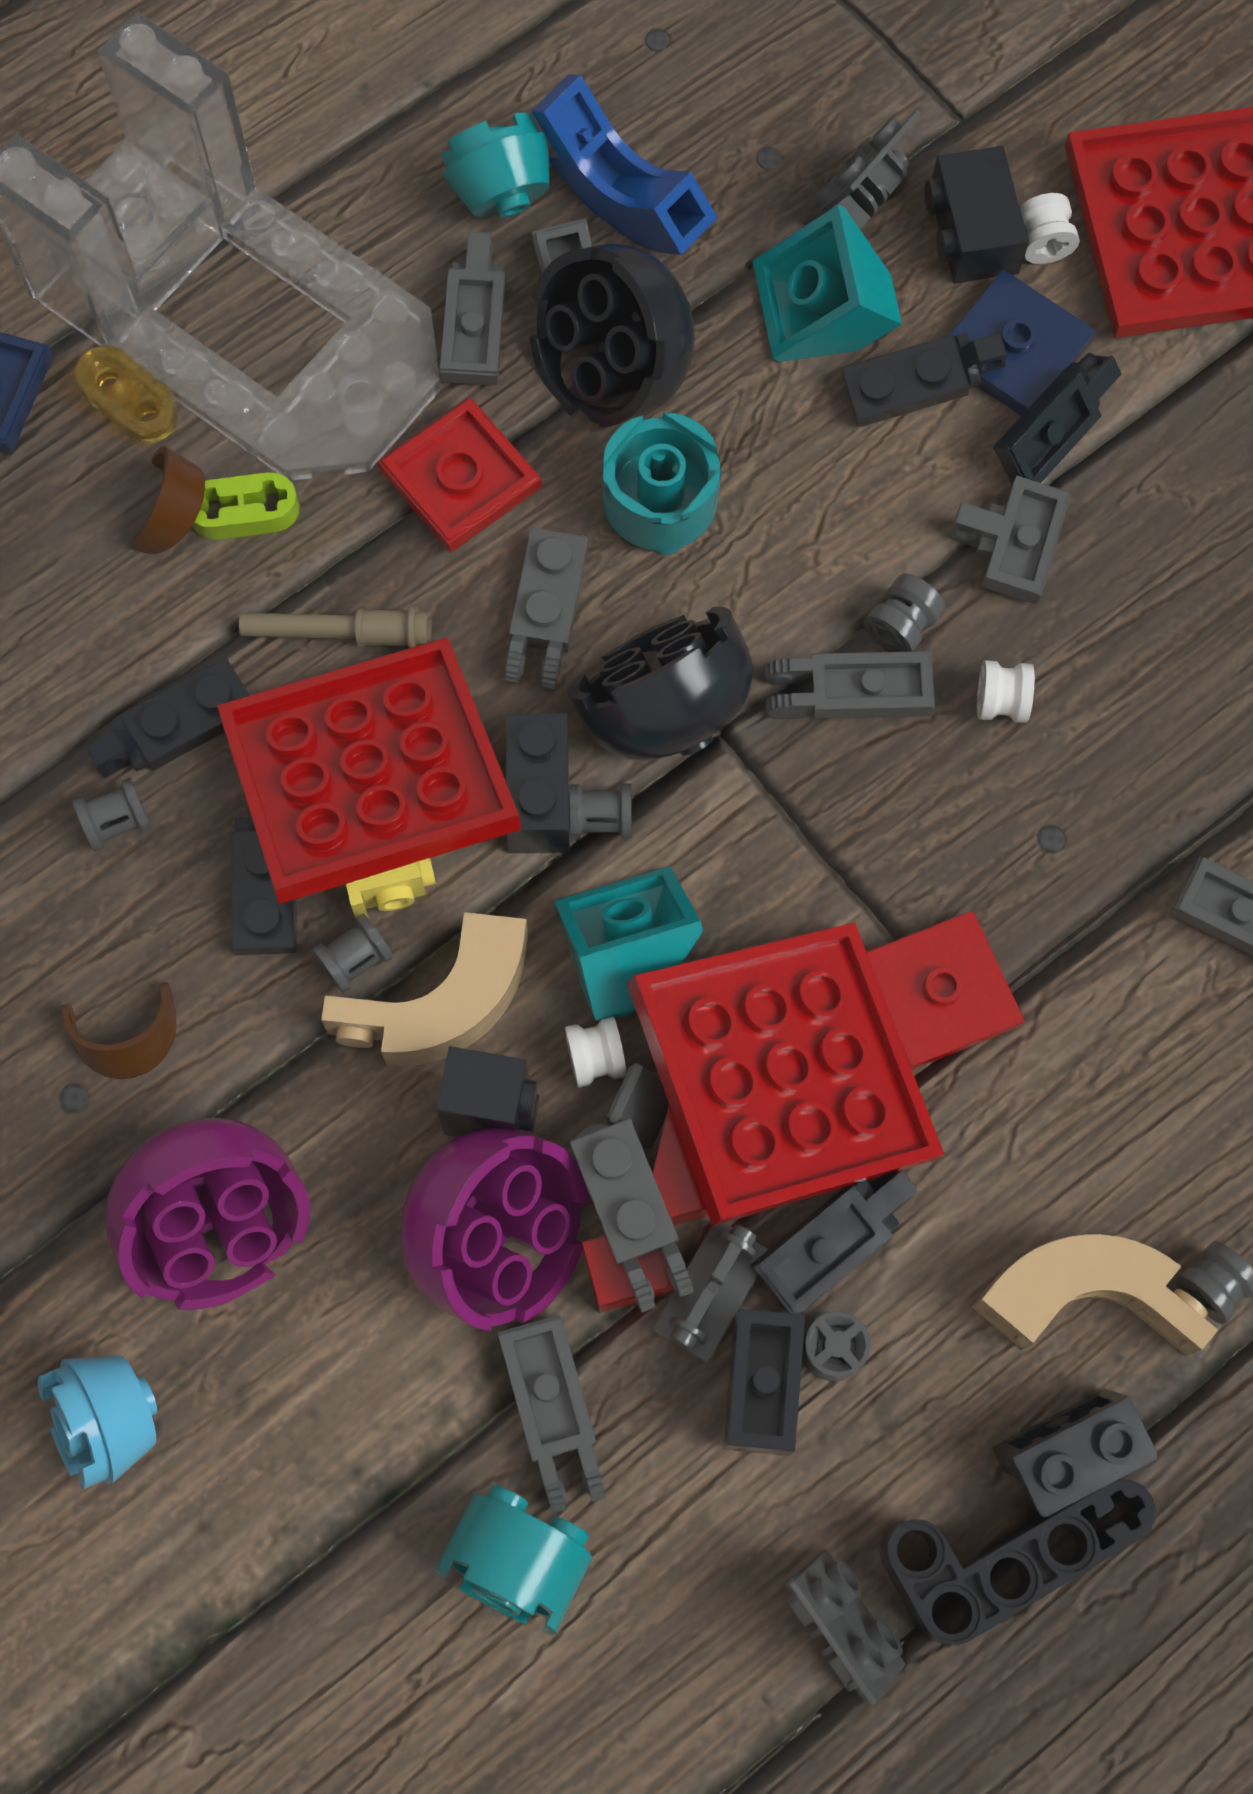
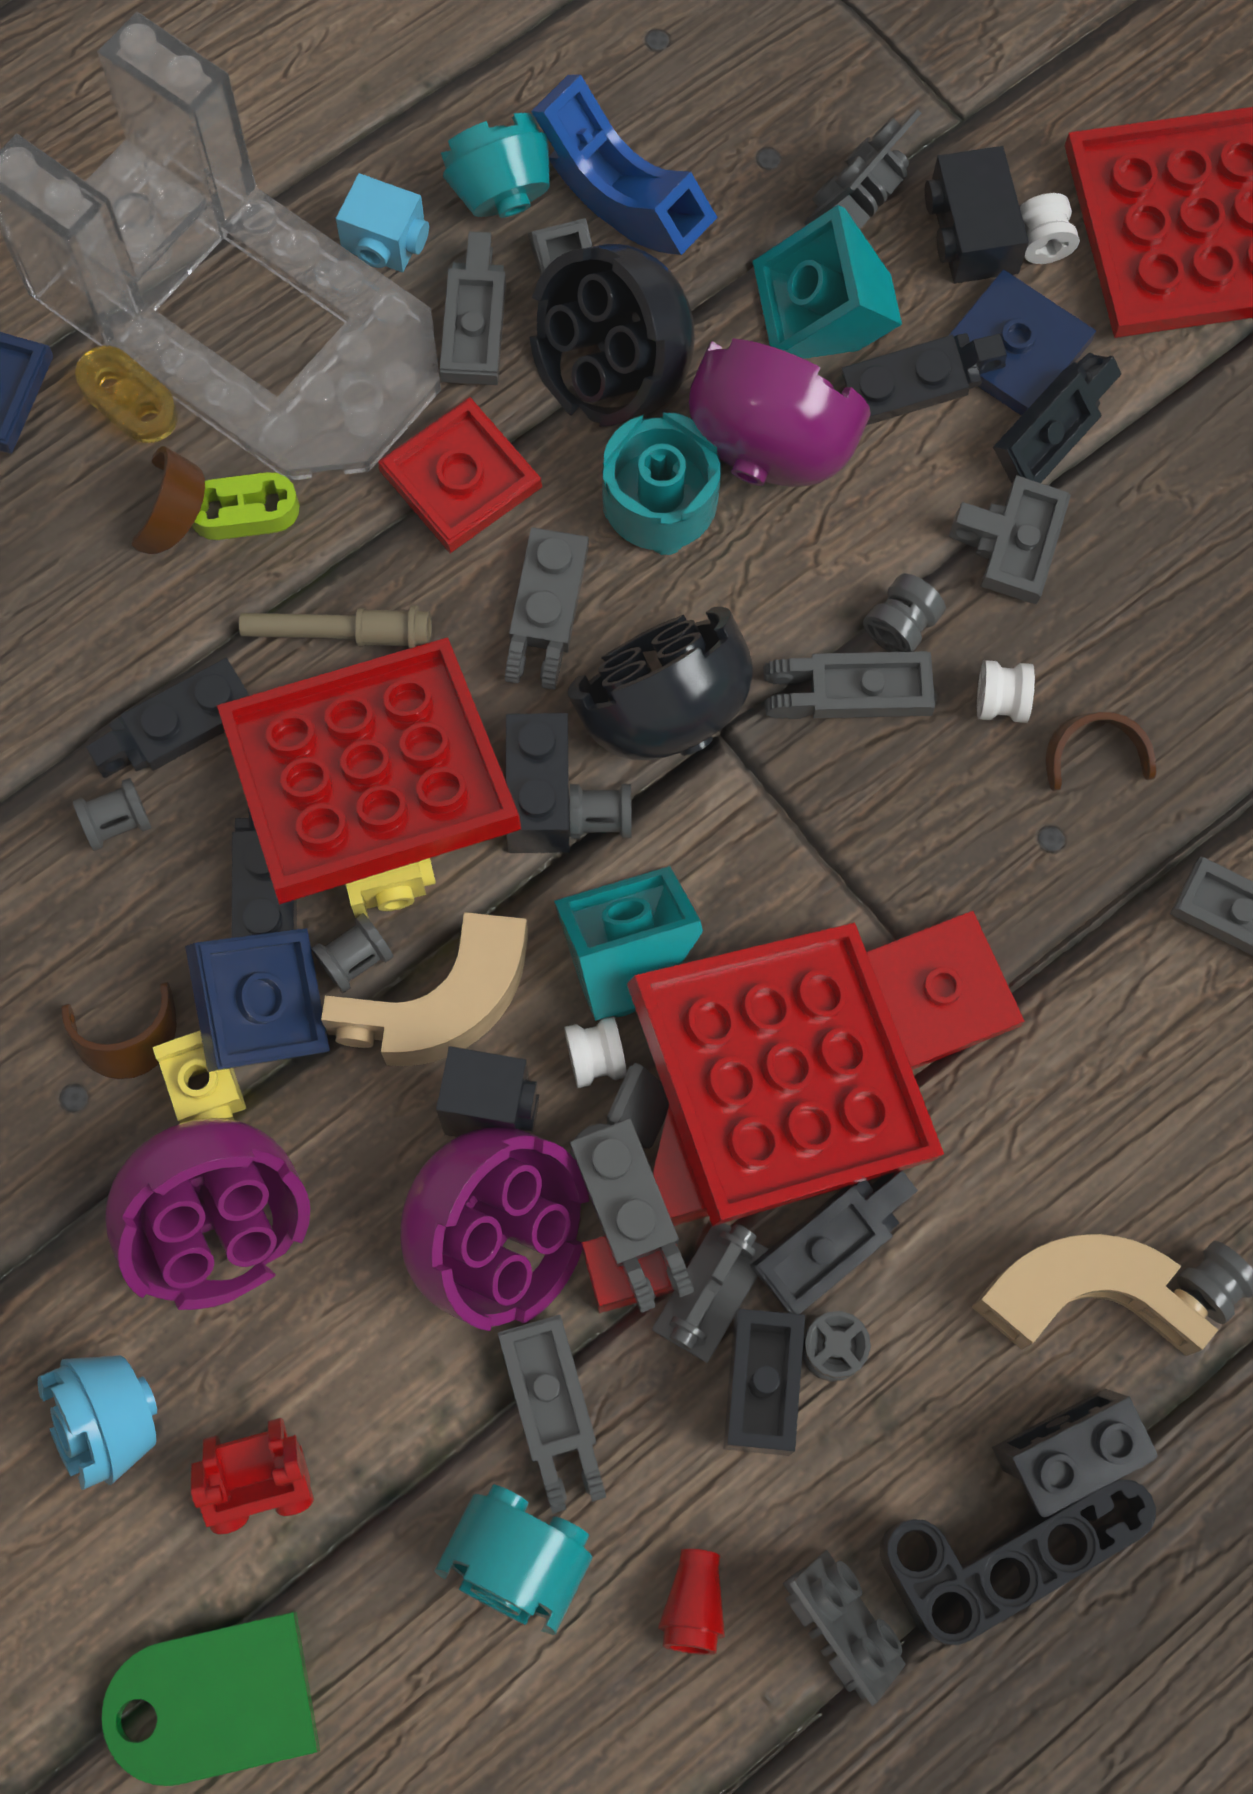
(186, 1058): none -> light yellow brick
(219, 1703): none -> green tile
(250, 1478): none -> red piece
(256, 999): none -> dark blue plate
(382, 223): none -> medium azure brick
(694, 1605): none -> red cone
(774, 415): none -> magenta cylinder
(1128, 726): none -> reddish brown helmet

